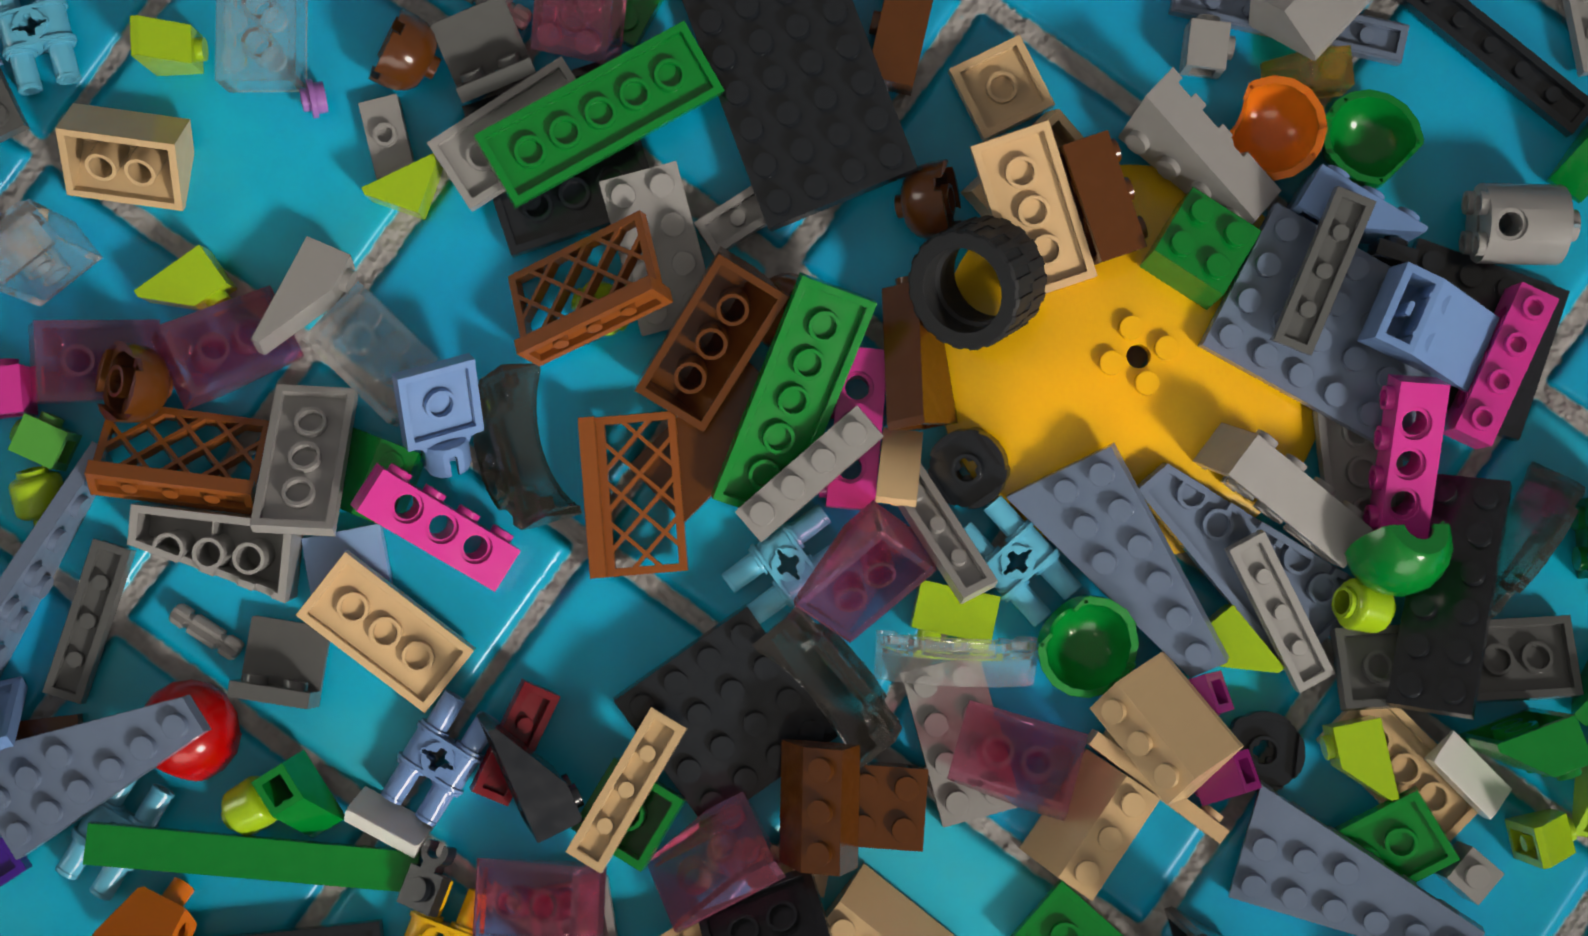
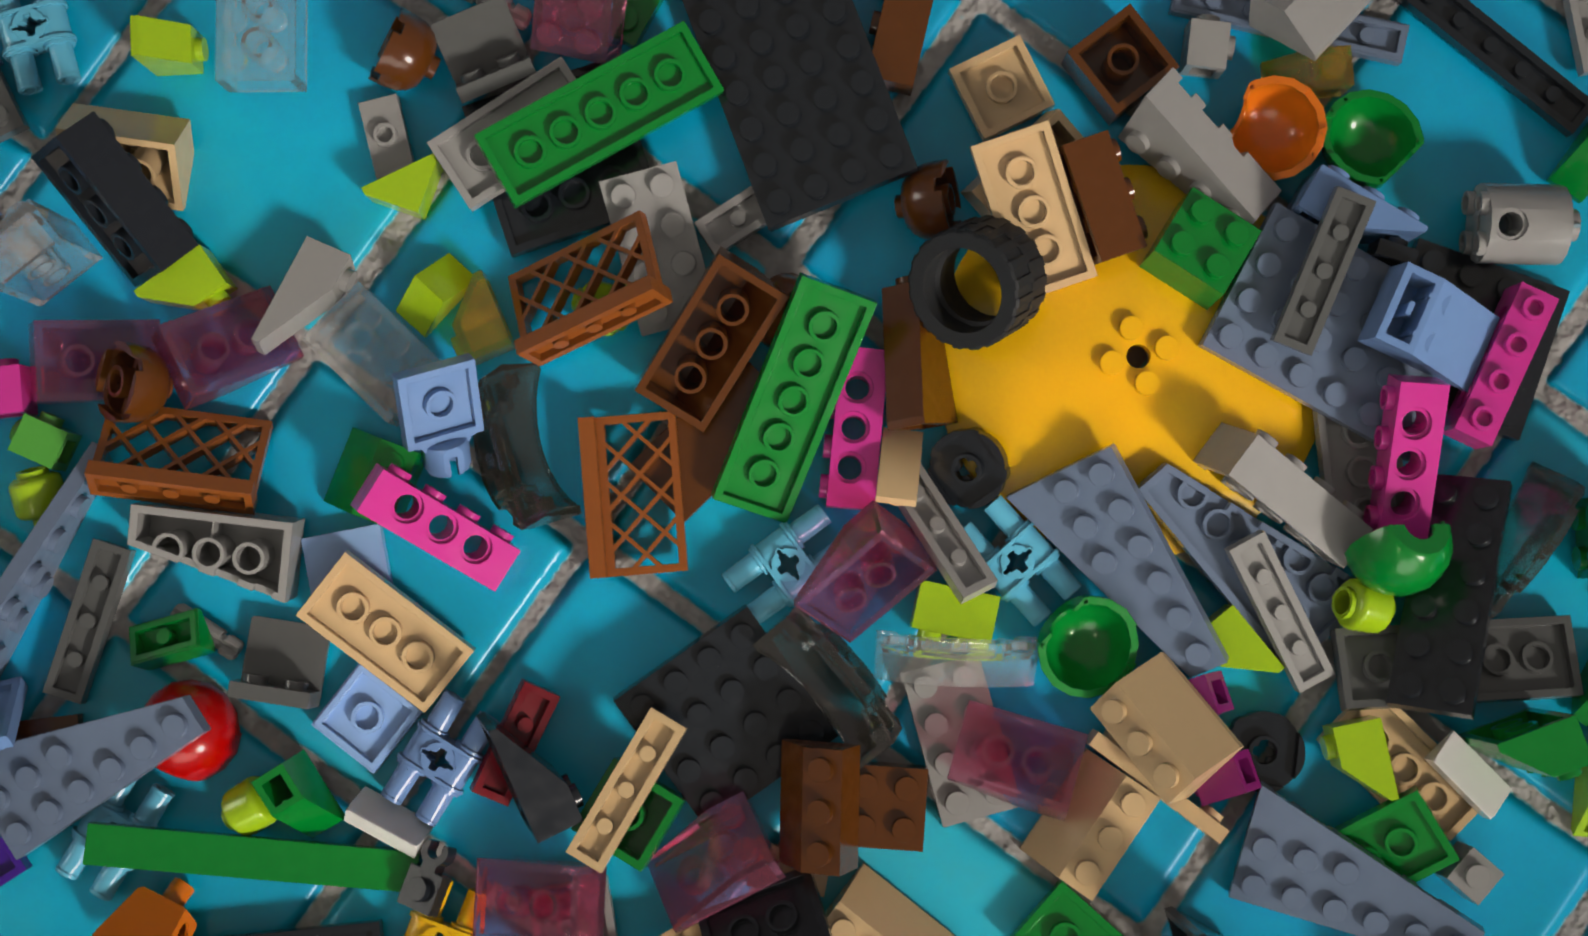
(115, 199): none -> black slope
(170, 640): none -> green slope
(304, 460): light grey plate -> none
(314, 98): medium lavender plate -> none
(367, 718): none -> light blue tile
(434, 294): none -> lime slope
(481, 323): none -> clear yellow slope
(809, 473): light grey plate -> none
(1118, 64): none -> reddish brown brick
(1542, 837): lime slope -> none

